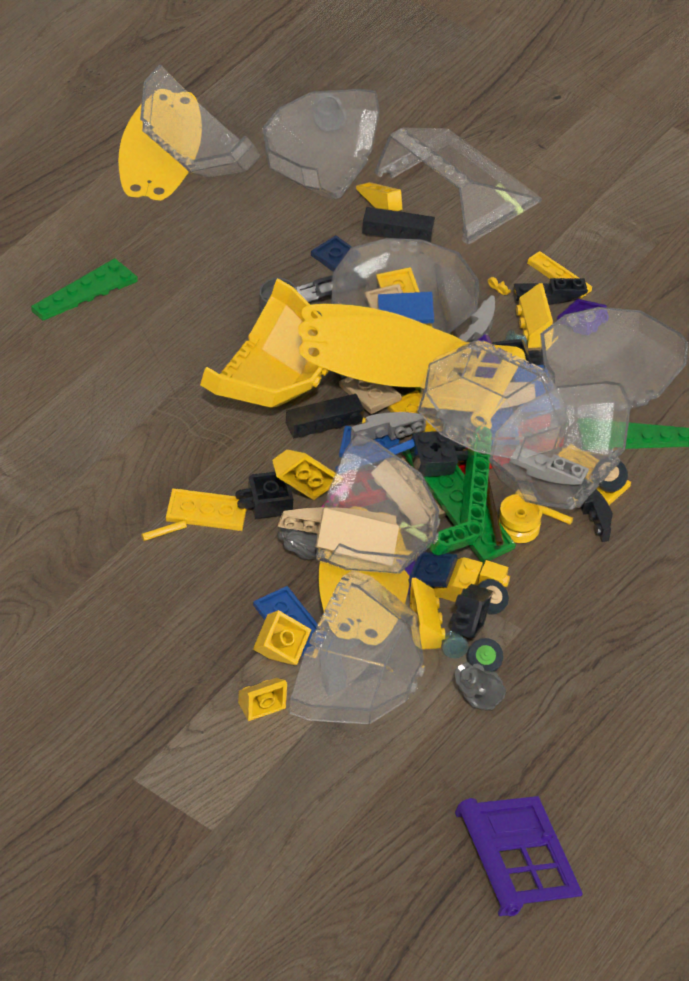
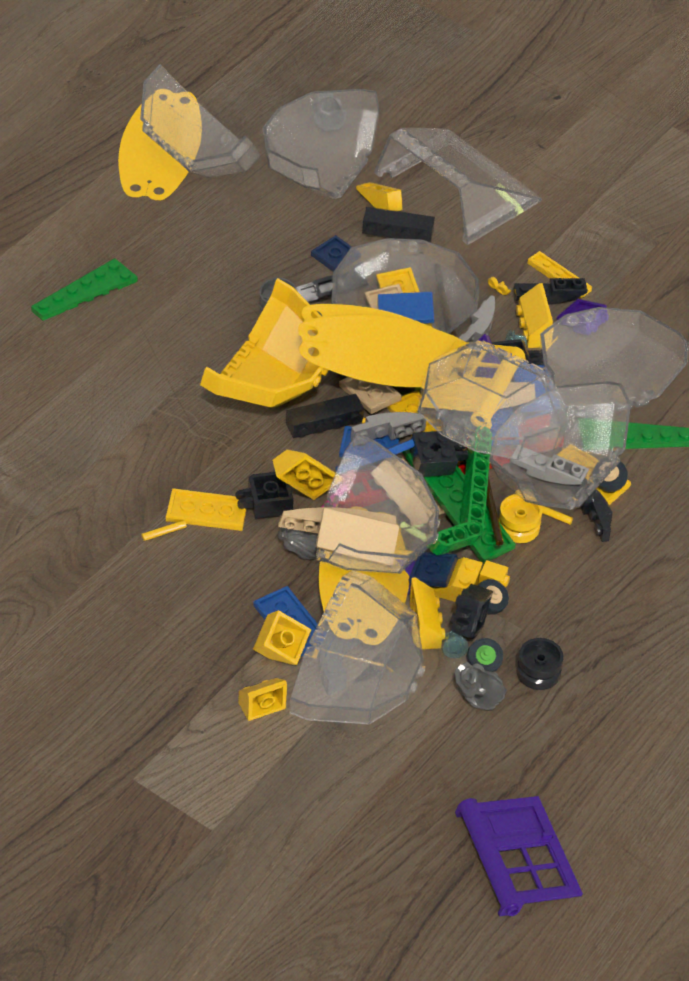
(540, 663): none -> black wheel

